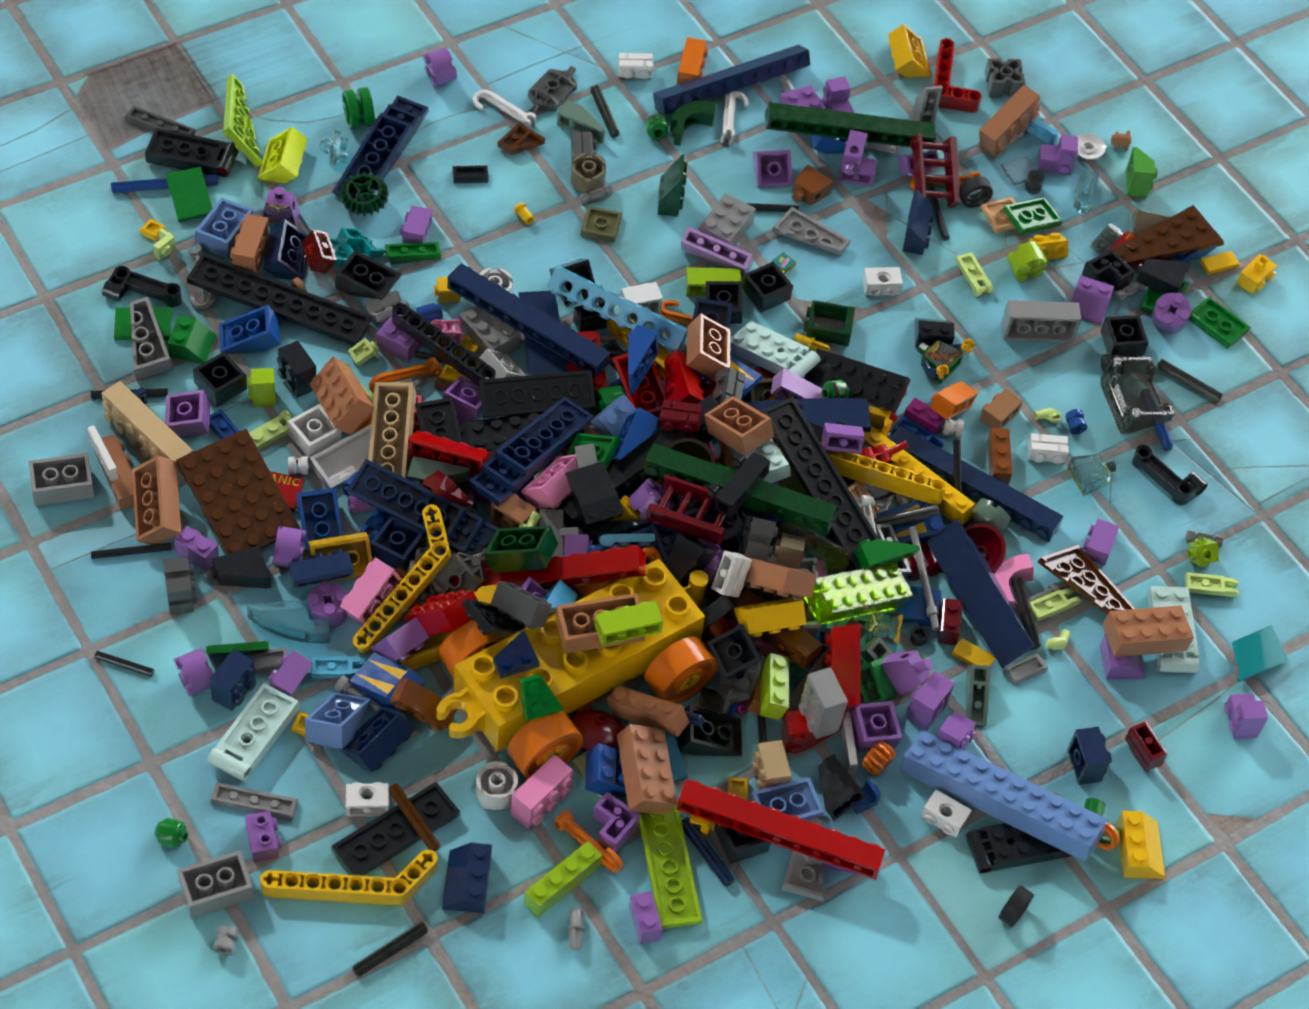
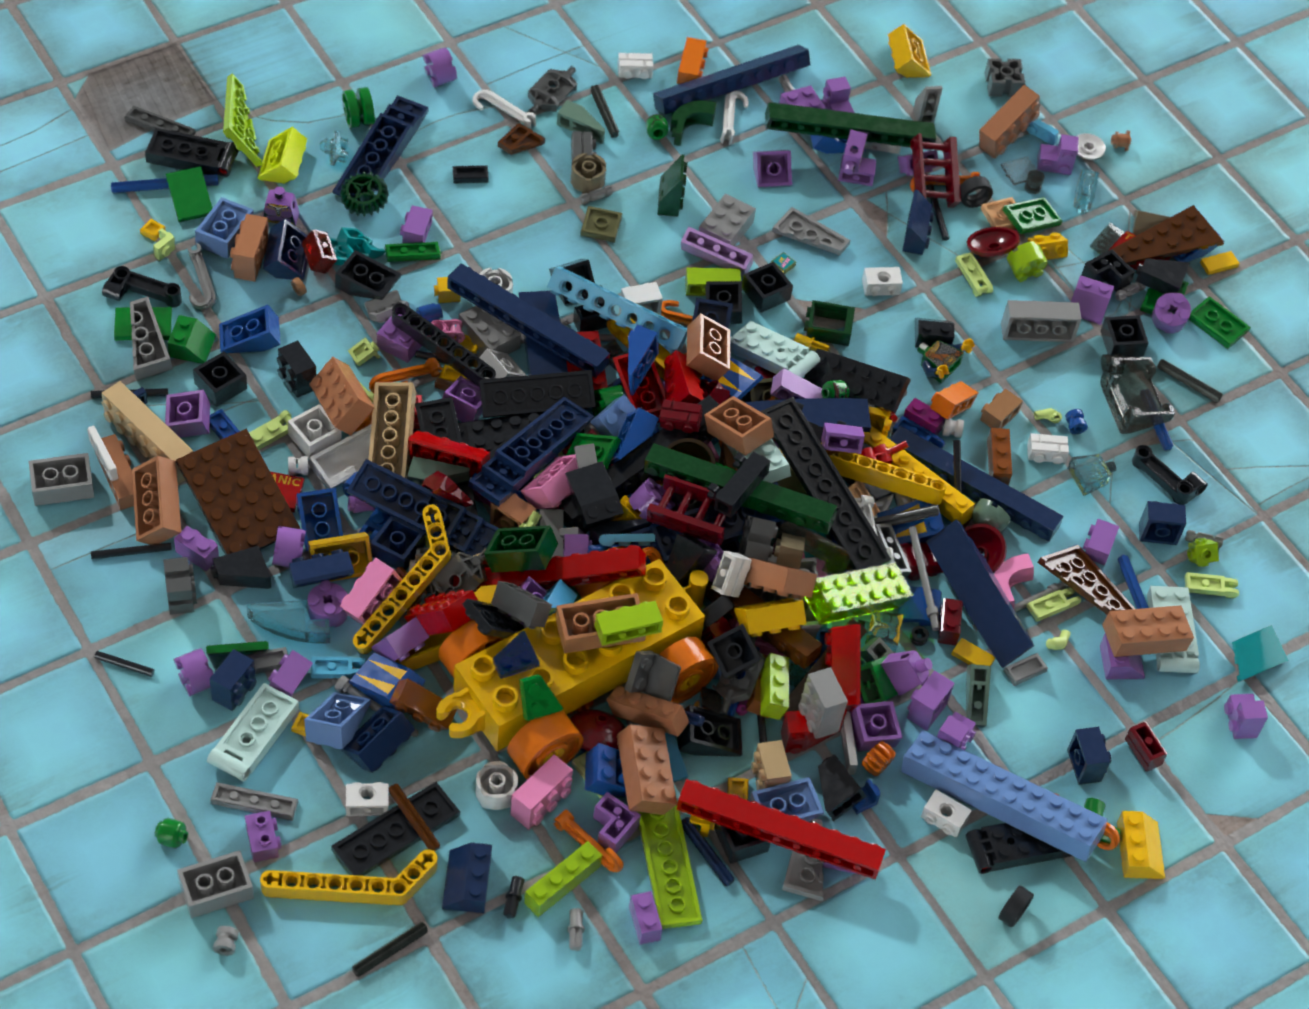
(262, 387): lime brick -> none
(285, 300): black plate -> none
(513, 896): none -> black axle
(523, 212): yellow pin -> none
(653, 675): none -> dark grey bracket
(729, 384): dark grey brick -> none
(772, 207): black bar -> none
(811, 186): dark orange torso -> none
(883, 552): green slope -> none
(952, 97): red beam -> none
(993, 242): none -> dark red dish
(1025, 611): pearl dark grey axle -> none
(1132, 582): none -> blue axle
(1140, 173): bright green slope -> none
(1162, 523): none -> dark blue brick
(1256, 274): yellow brick -> none

